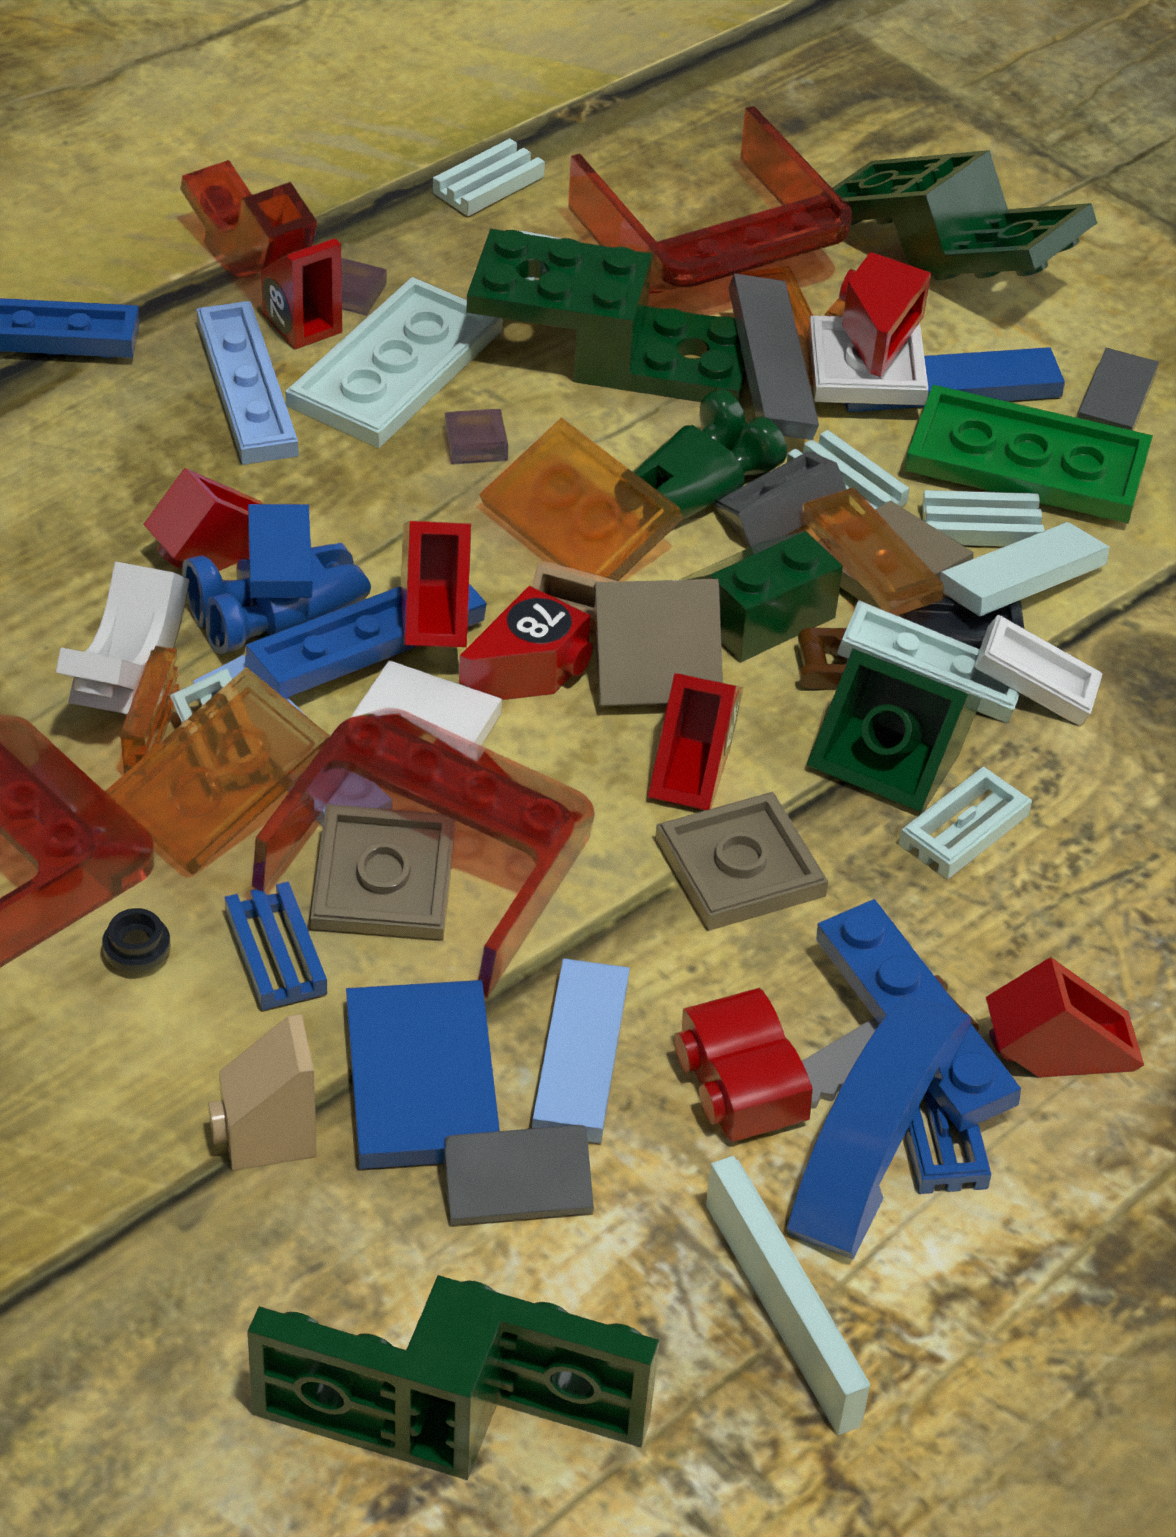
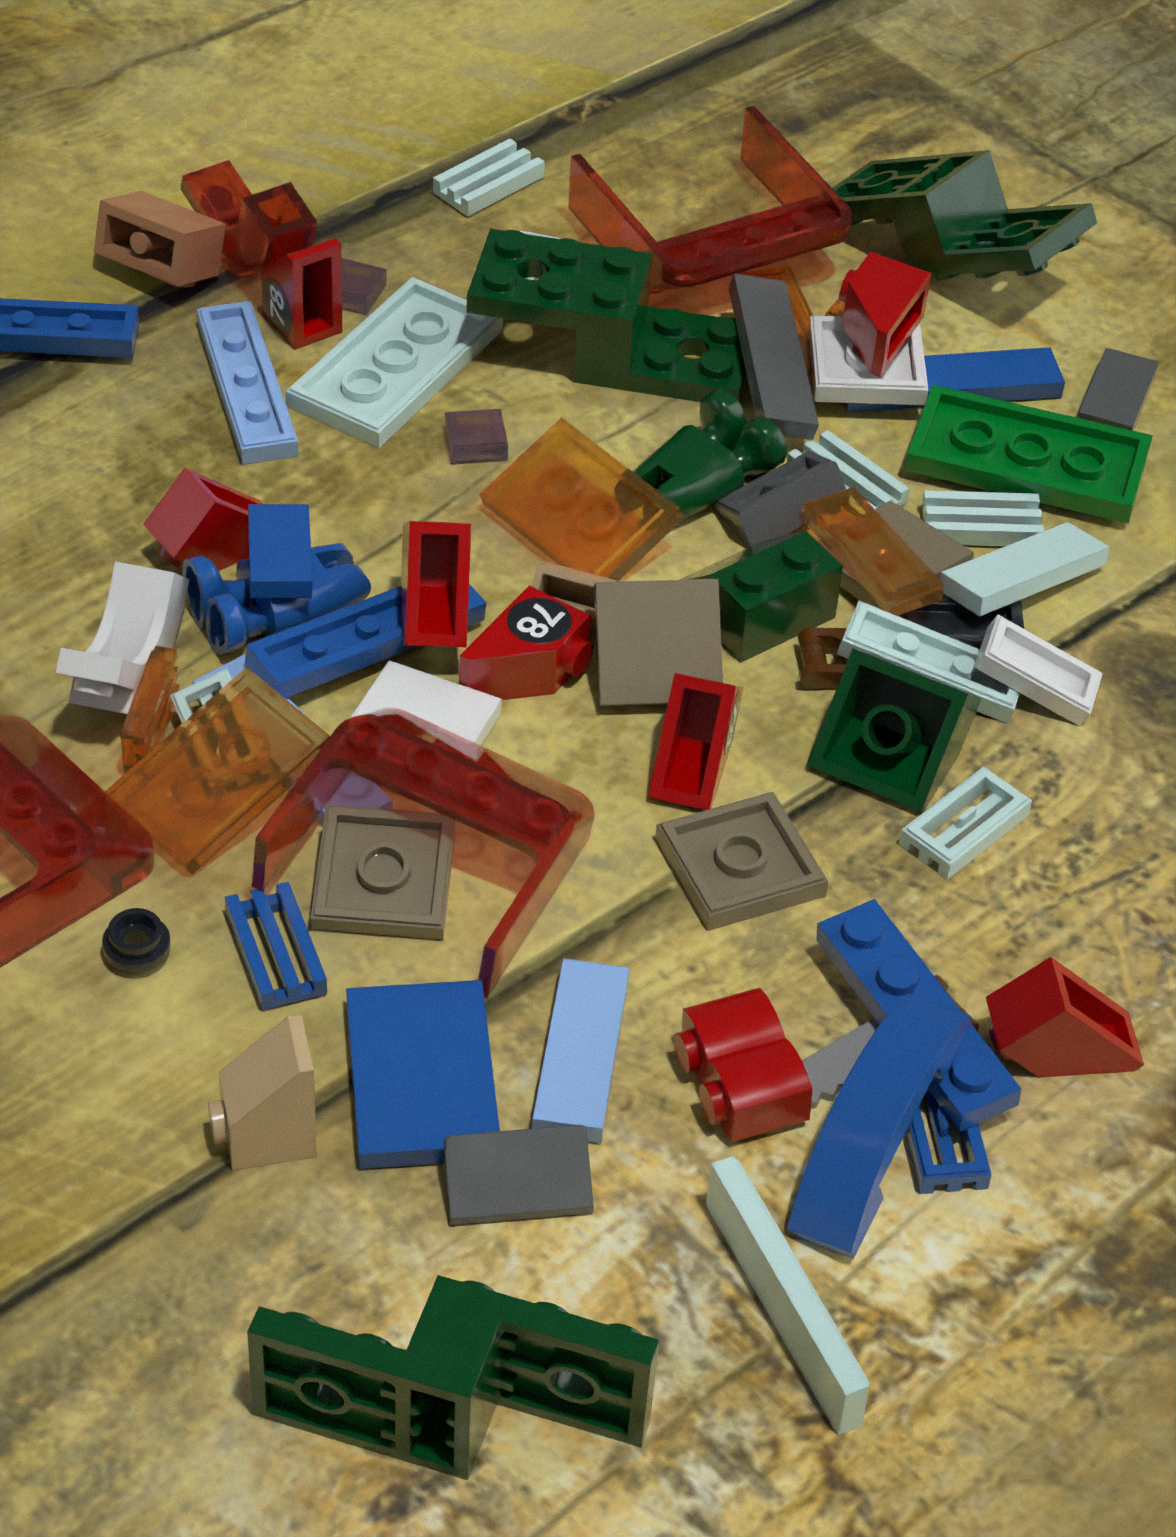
(159, 238): none -> nougat brick

